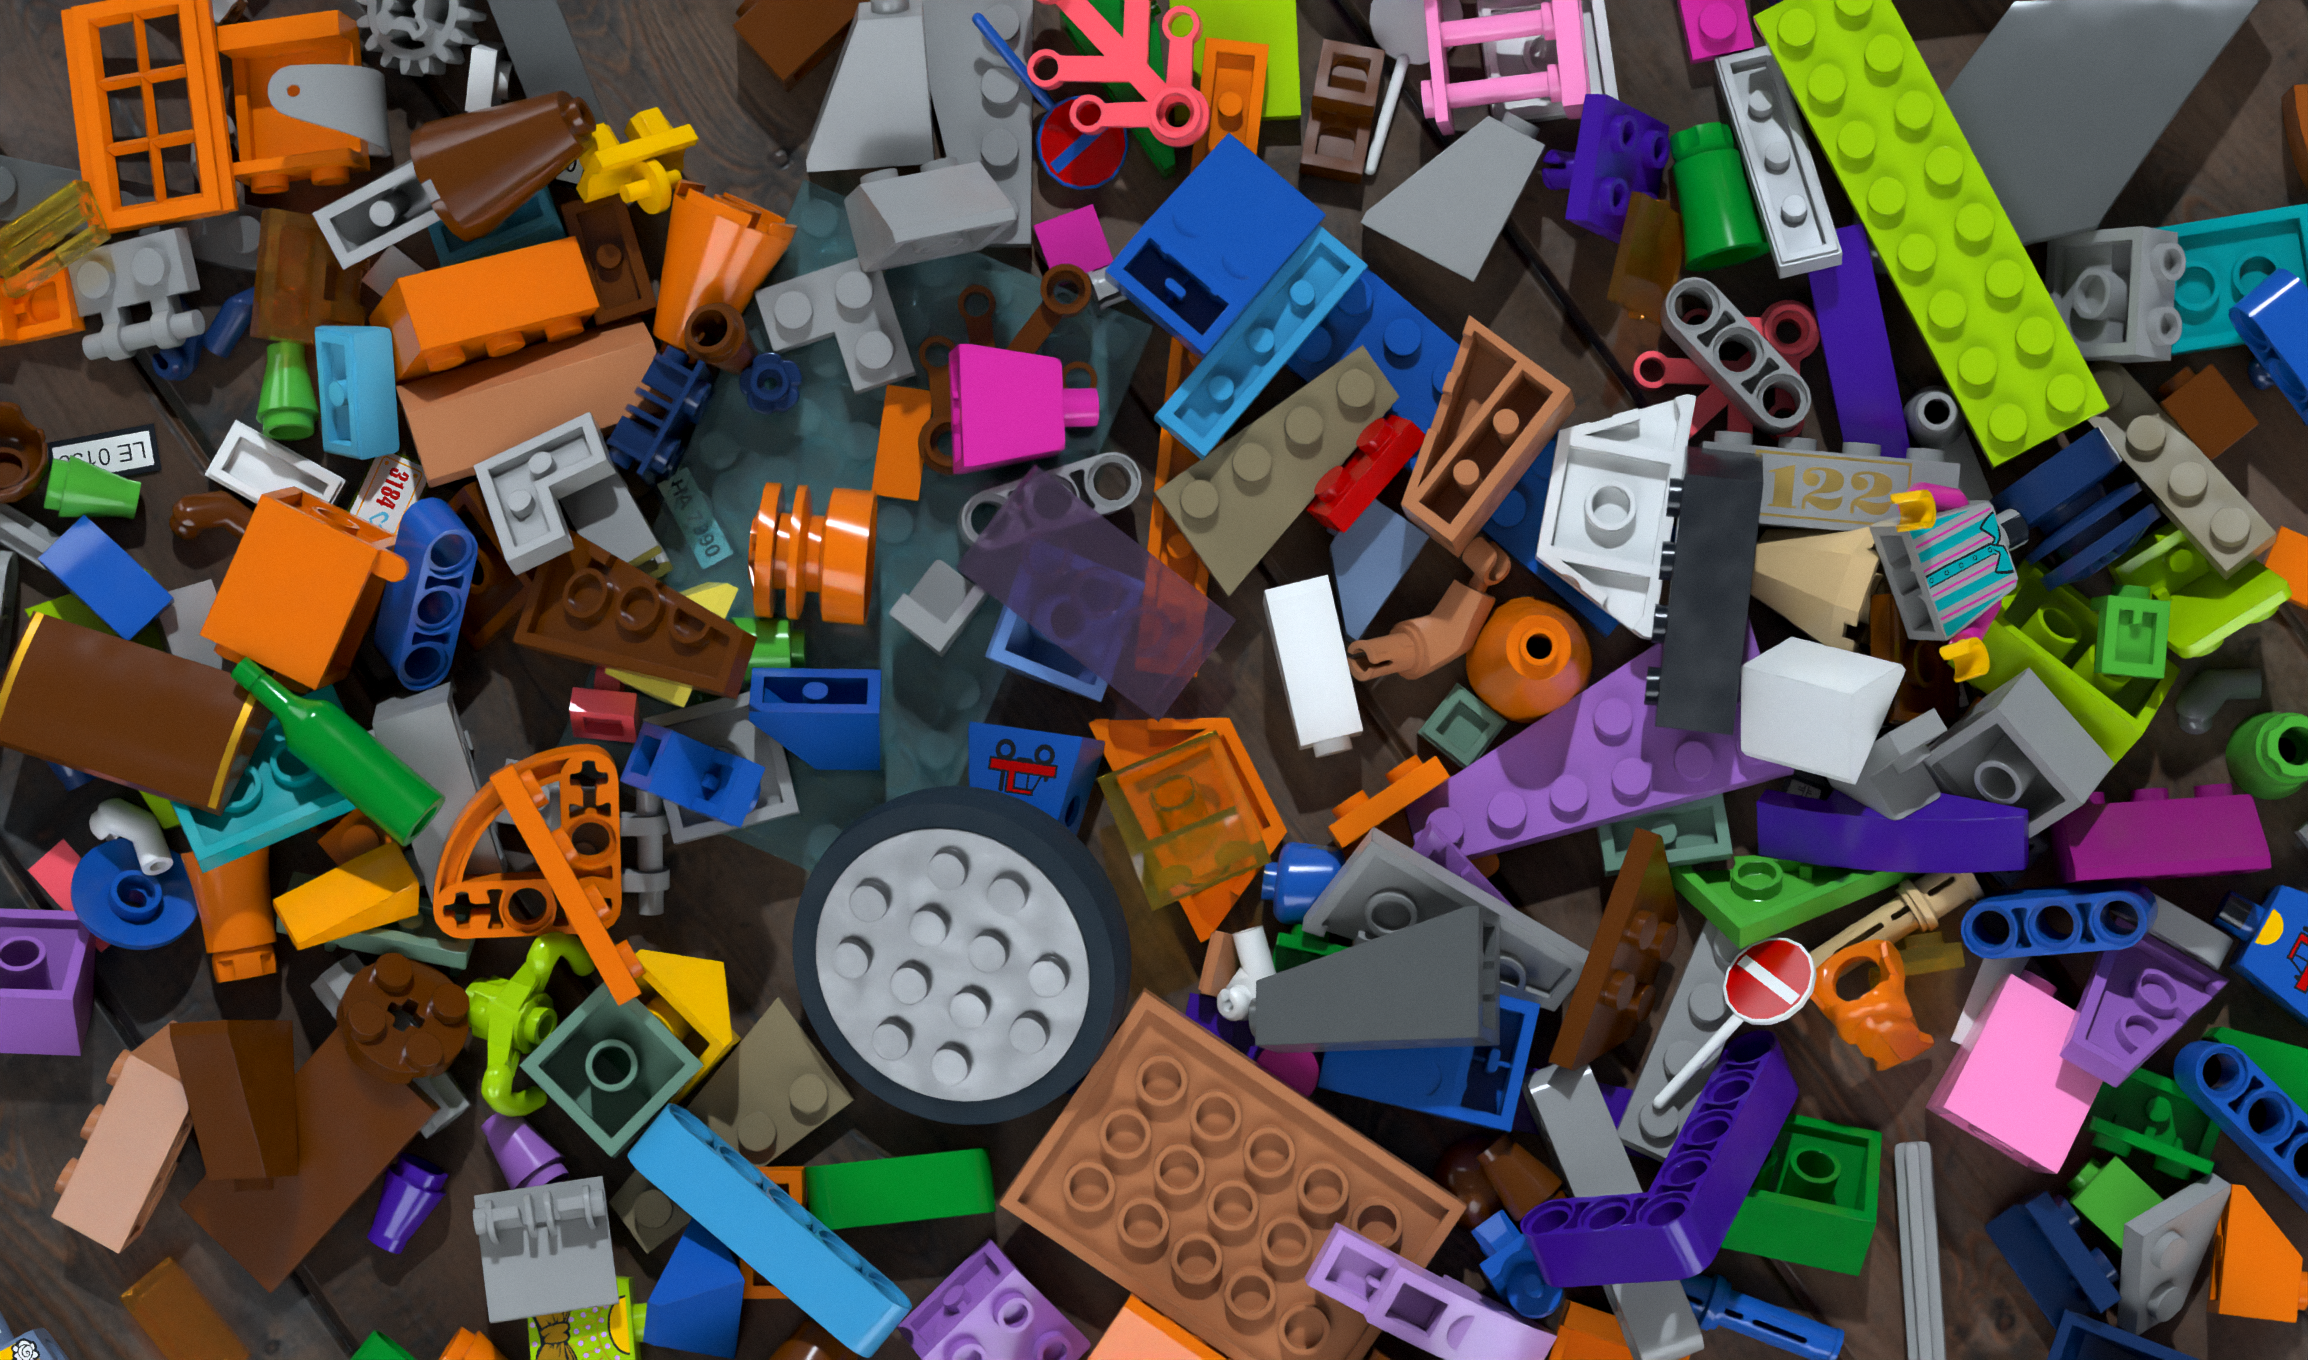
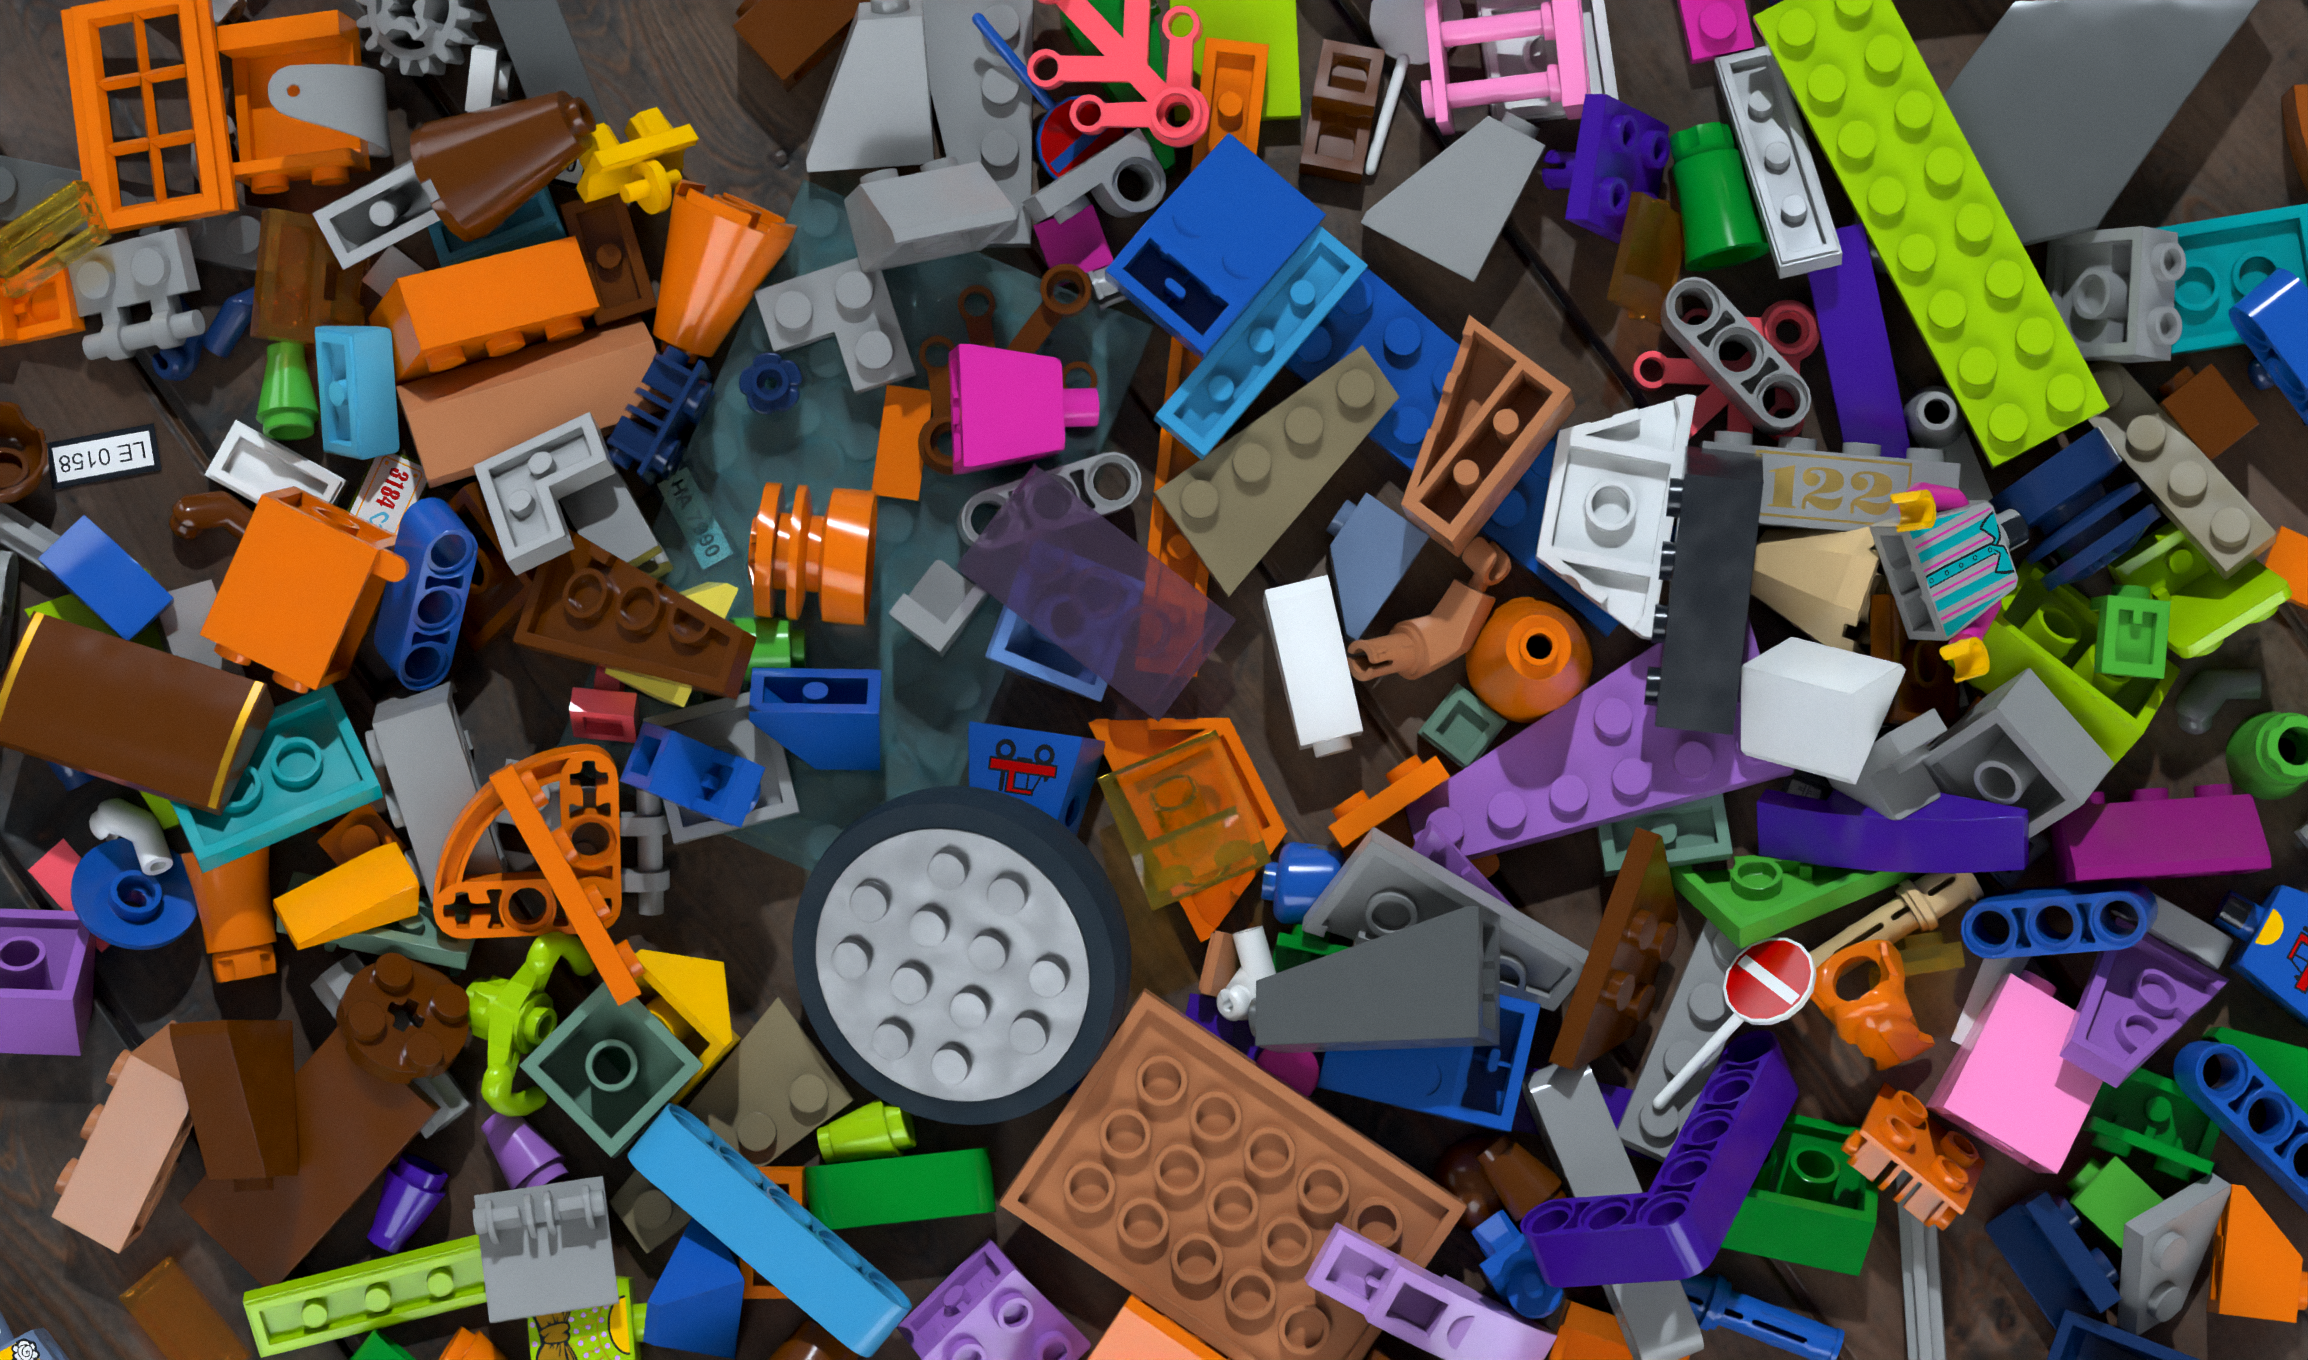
(85, 489): bright green cone -> none
(347, 757): green piece -> none
(366, 1296): none -> lime tile
(720, 338): reddish brown cone -> none
(868, 1134): none -> lime cone
(1099, 176): none -> light grey plate
(1352, 487): red plate -> none
(1938, 1159): none -> orange hinge

